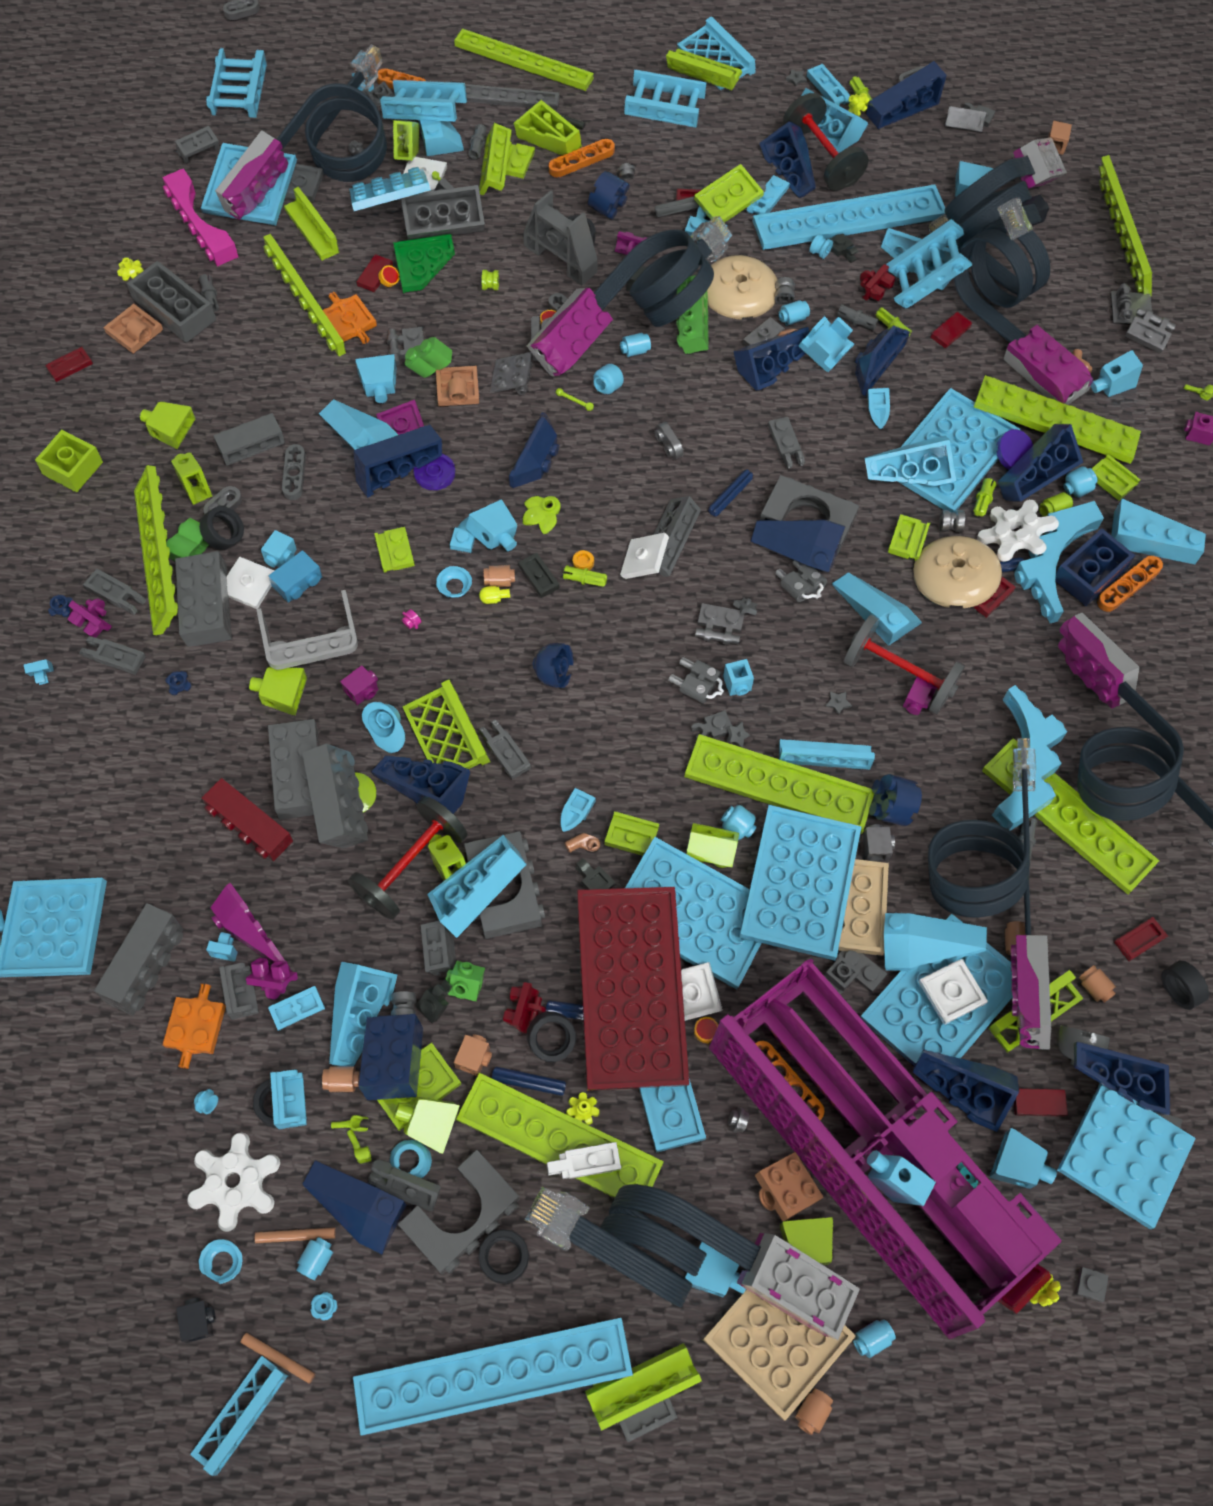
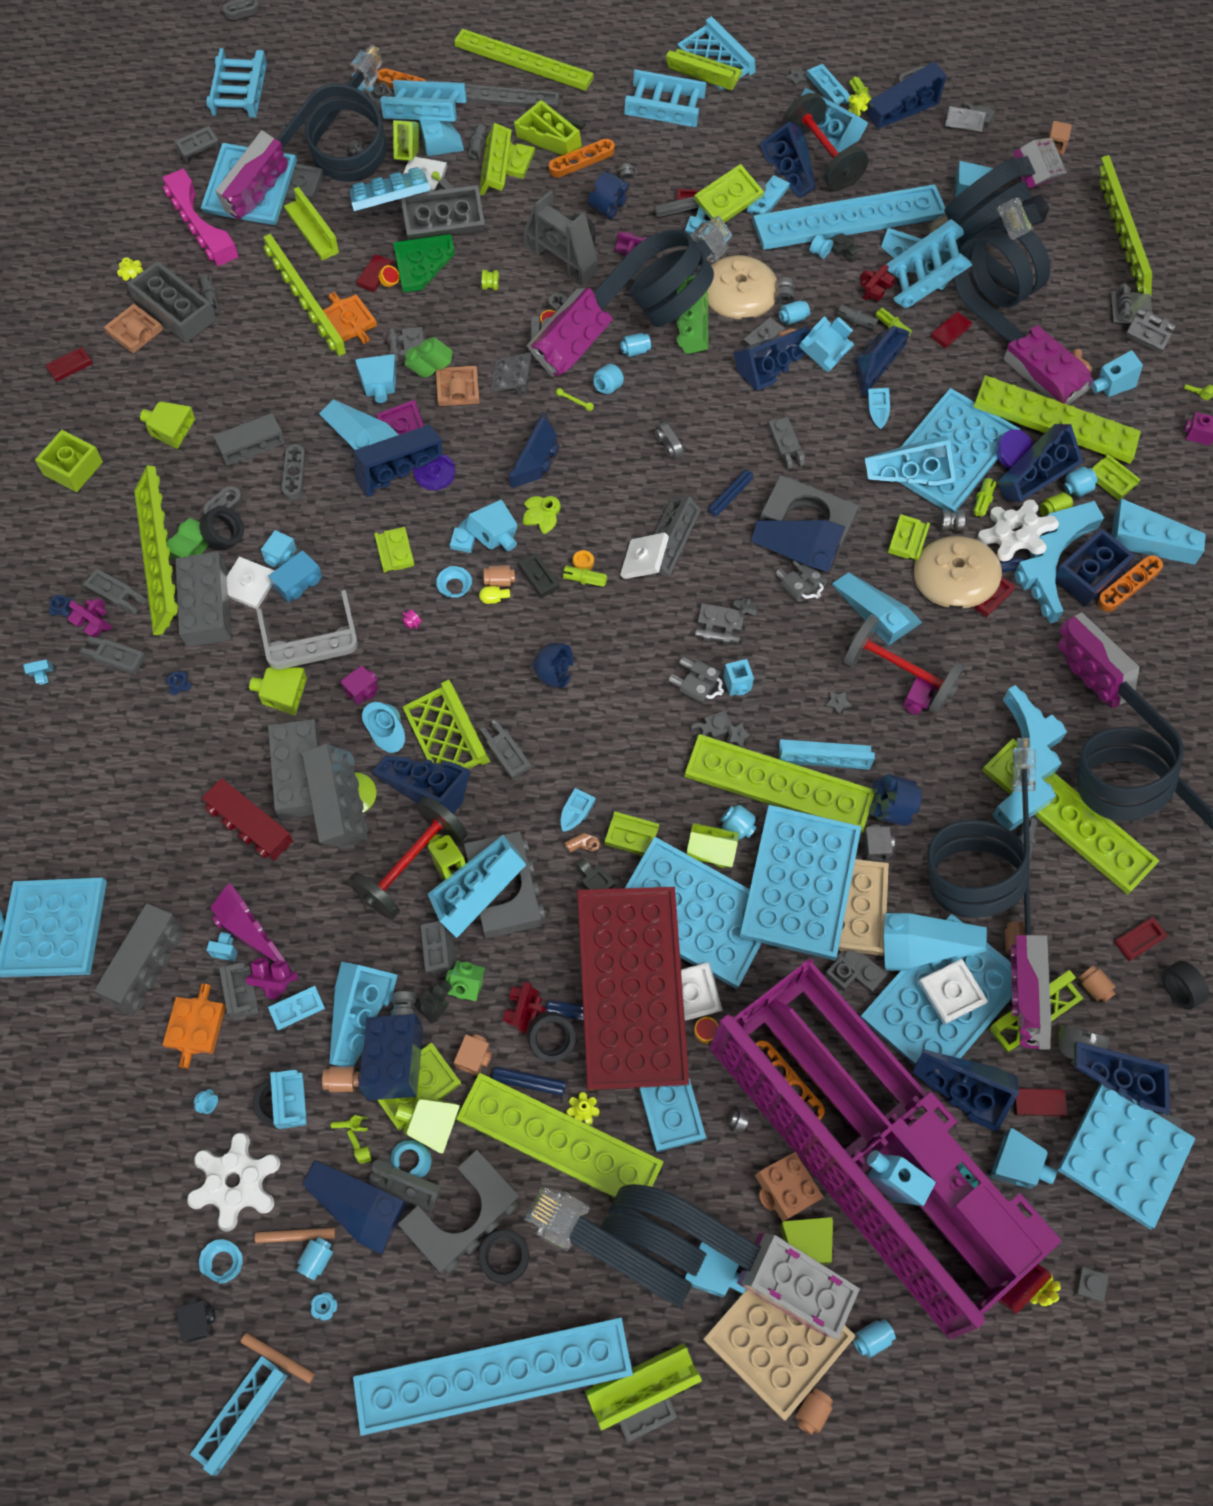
(186, 469): lime torso -> none
(586, 1161): white hinge -> none

